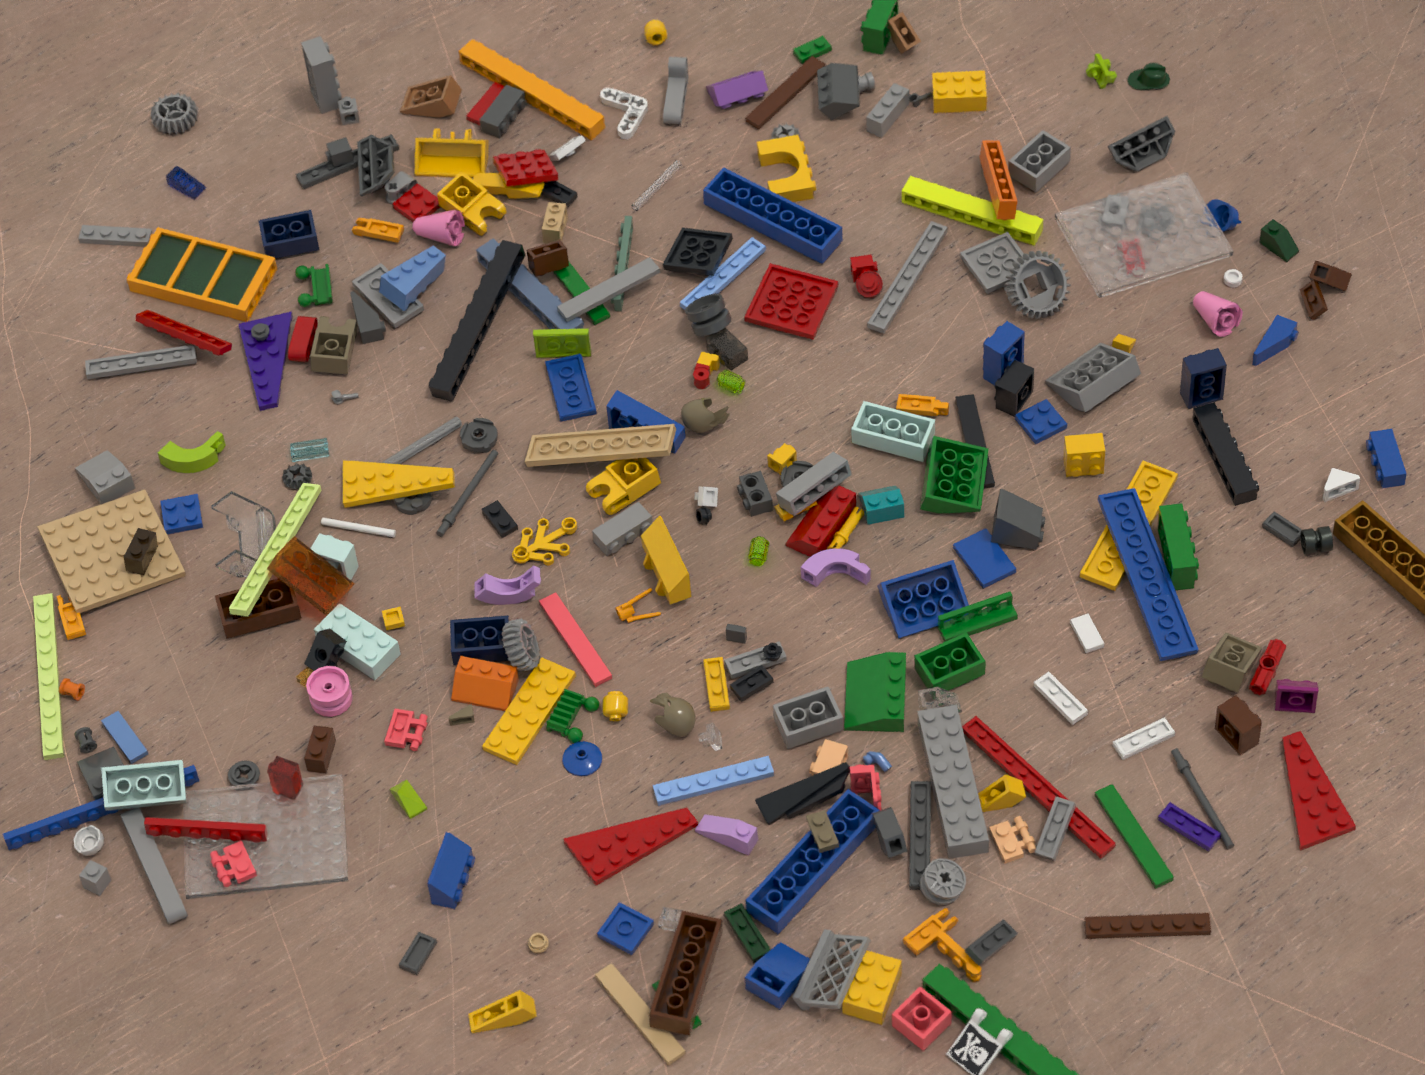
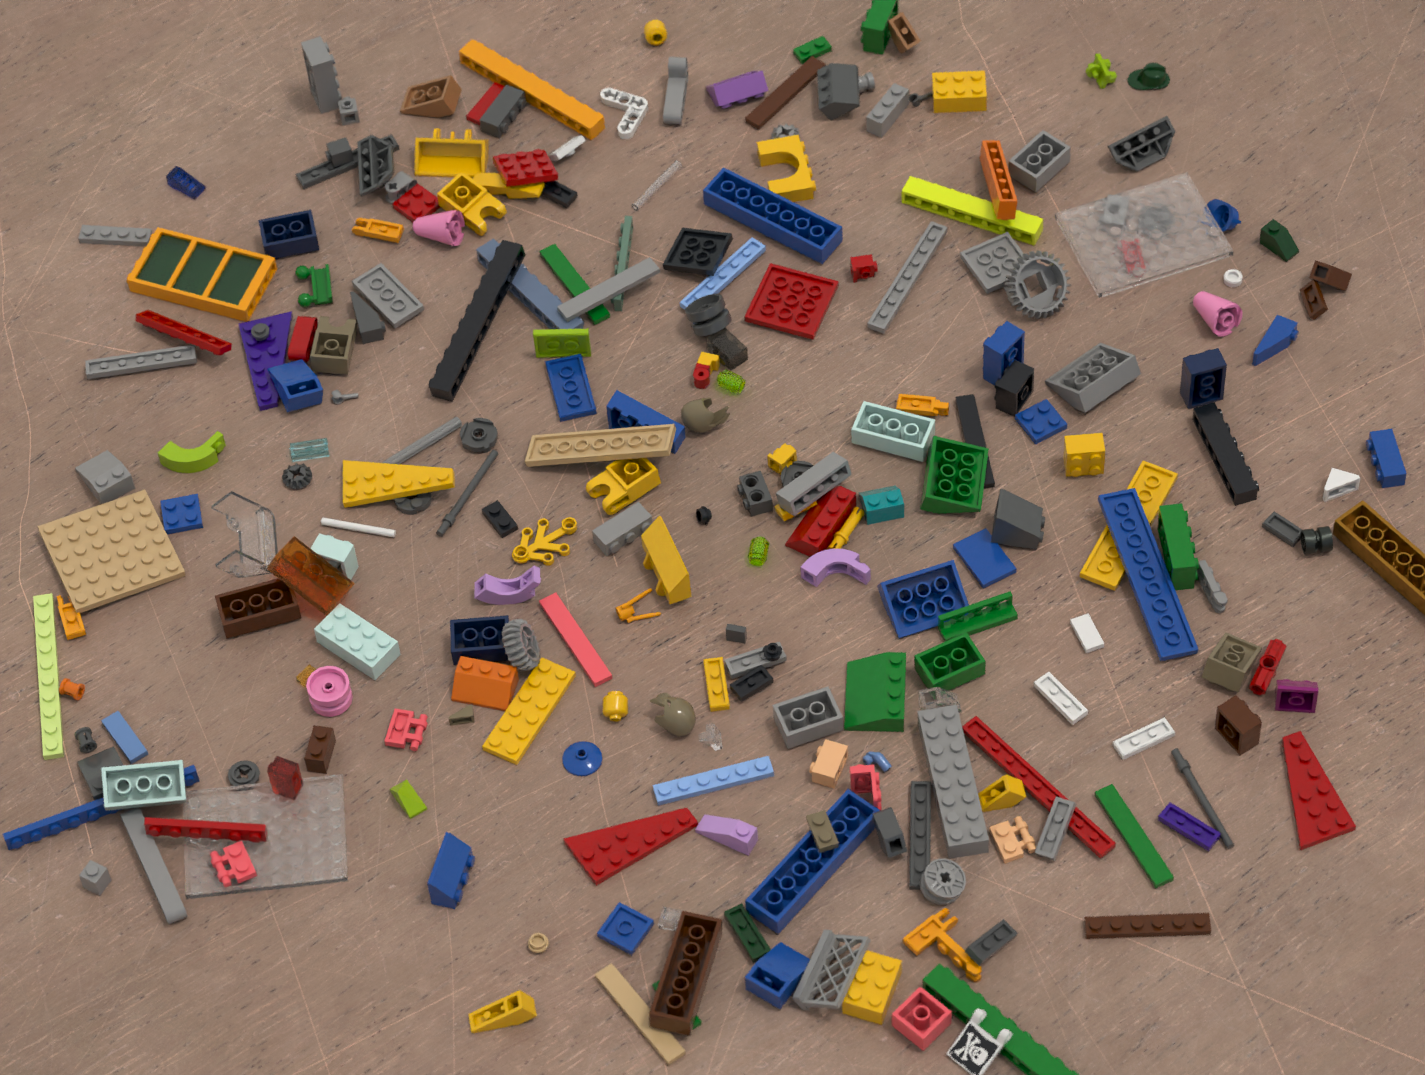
(88, 840): white hair -> none
(140, 551): dark brown brick -> none
(173, 109): light grey gear -> none
(285, 531): yellowish green plate -> none
(296, 385): none -> blue slope
(325, 650): black brick -> none
(393, 618): yellow plate -> none
(412, 277): medium blue wedge -> none
(418, 953): dark grey tile -> none
(547, 258): reddish brown brick -> none
(554, 222): tan brick -> none
(566, 712): green gear -> none
(707, 496): white tile -> none
(803, 794): black wedge -> none
(869, 284): red plate -> none
(1123, 343): yellow slope -> none
(1211, 587): none -> light grey hinge

